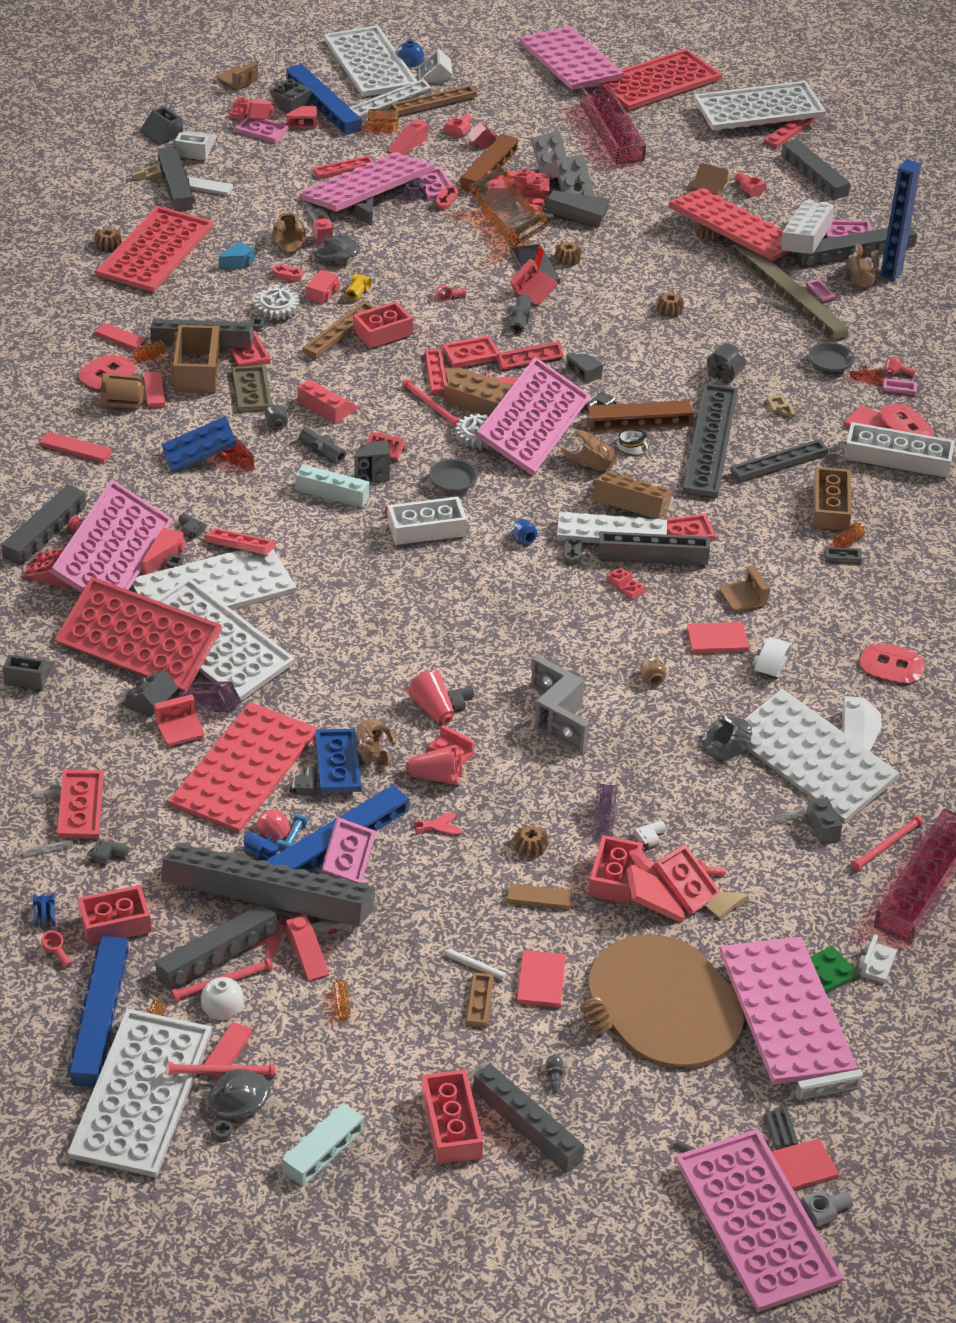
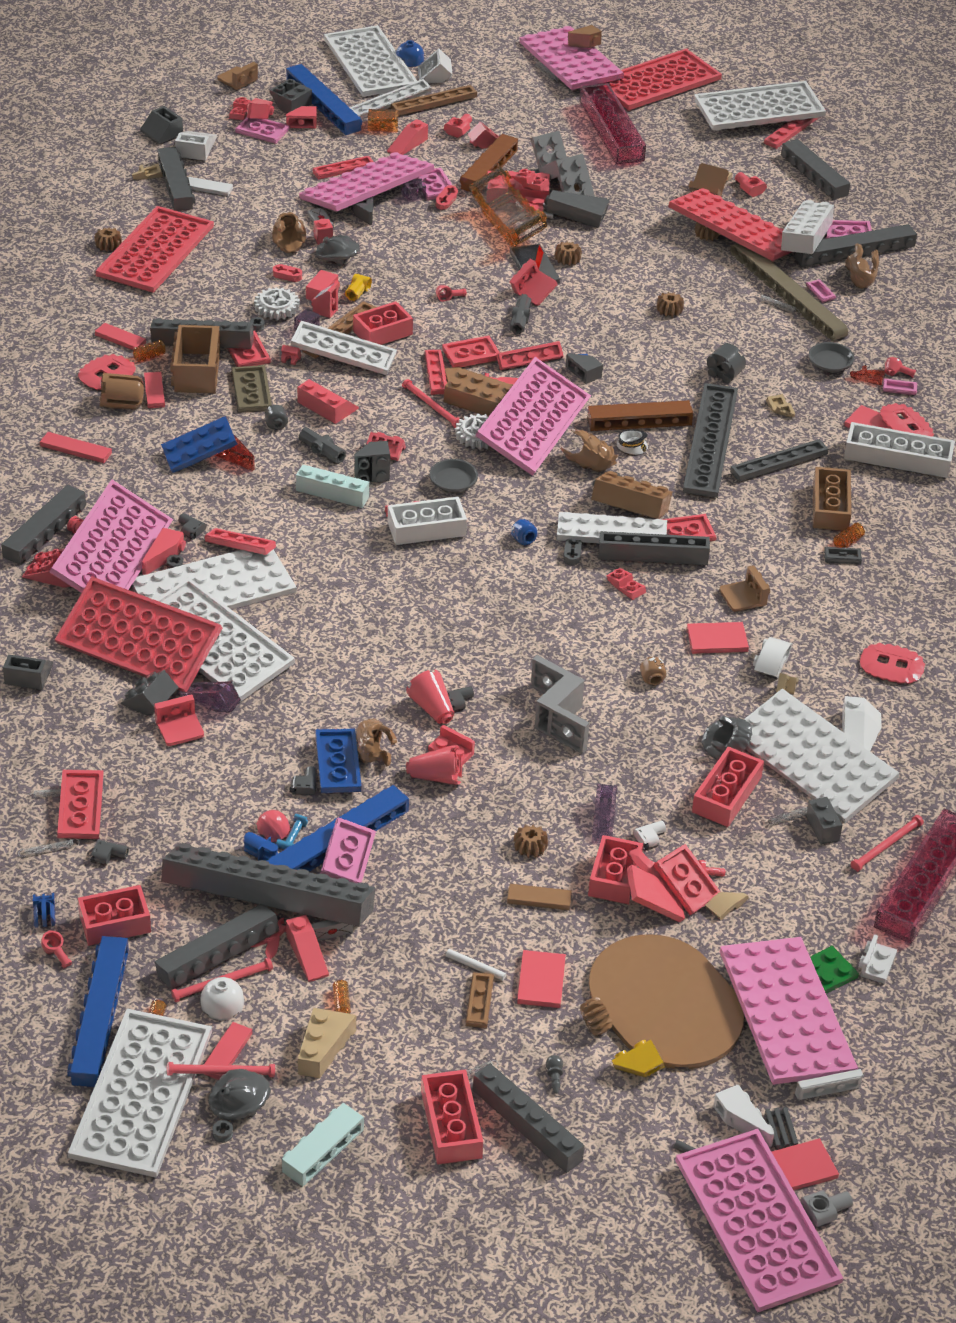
(237, 256): dark azure slope -> none
(243, 767): coral plate -> none
(290, 352): none -> coral tile
(307, 316): none -> clear purple brick
(323, 1040): none -> tan wedge
(326, 301): none -> coral slope
(343, 347): none -> white plate
(439, 824): coral piece -> none
(585, 37): none -> medium nougat slope
(600, 399): dark grey piece -> none
(641, 1060): none -> yellow slope
(727, 786): none -> coral brick
(740, 1113): none -> white slope
(787, 683): none -> tan slope
(900, 219): blue brick -> none

